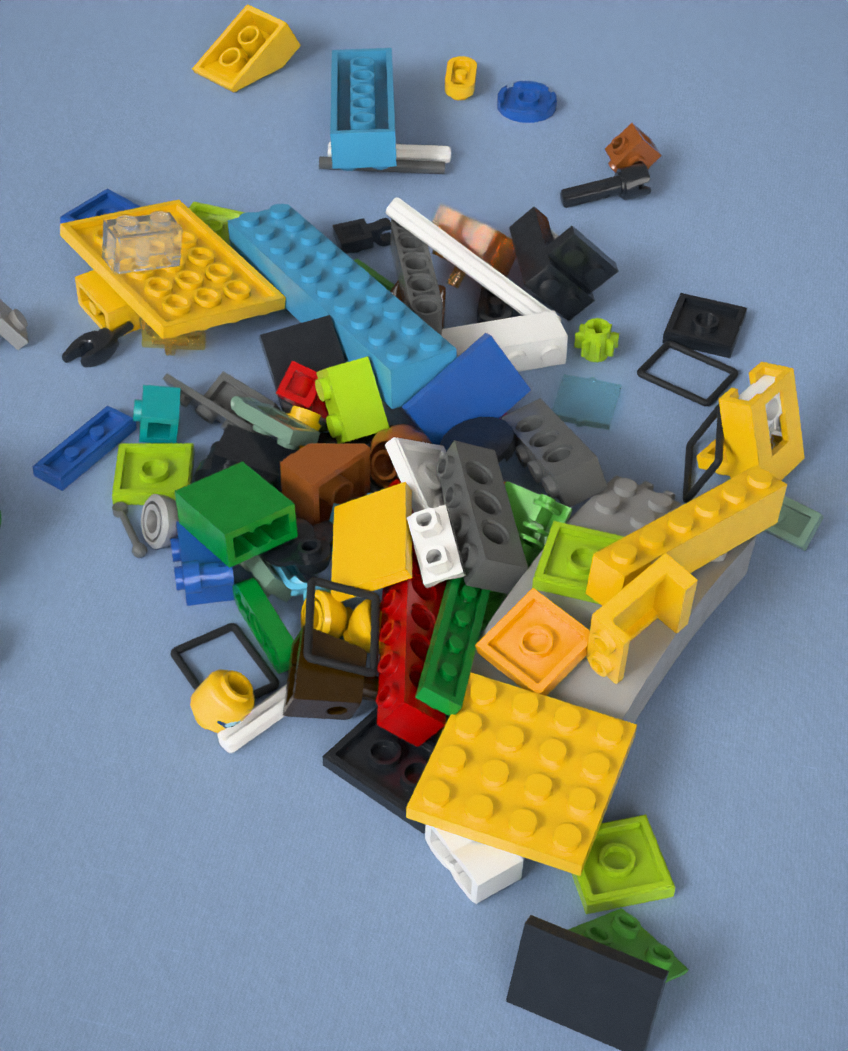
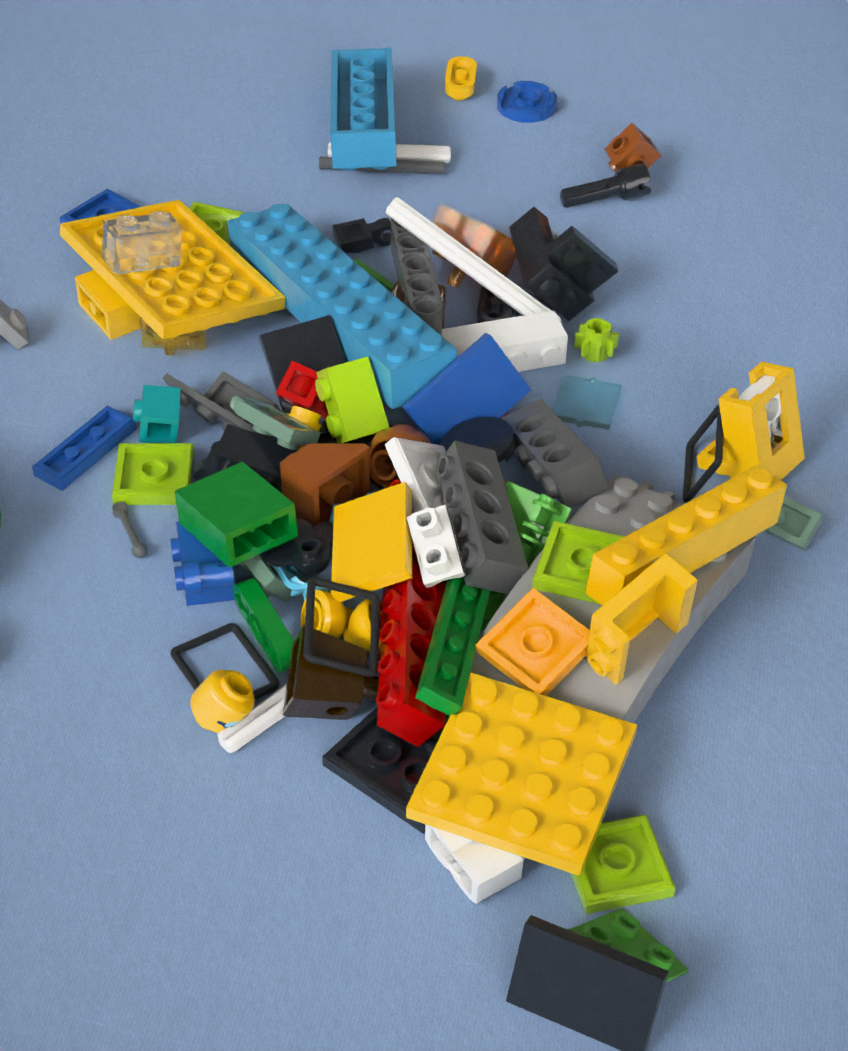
(96, 346): black hand -> none
(159, 520): light grey brick -> none
(248, 50): yellow slope -> none
(641, 372): black piece -> none
(705, 325): black tile -> none

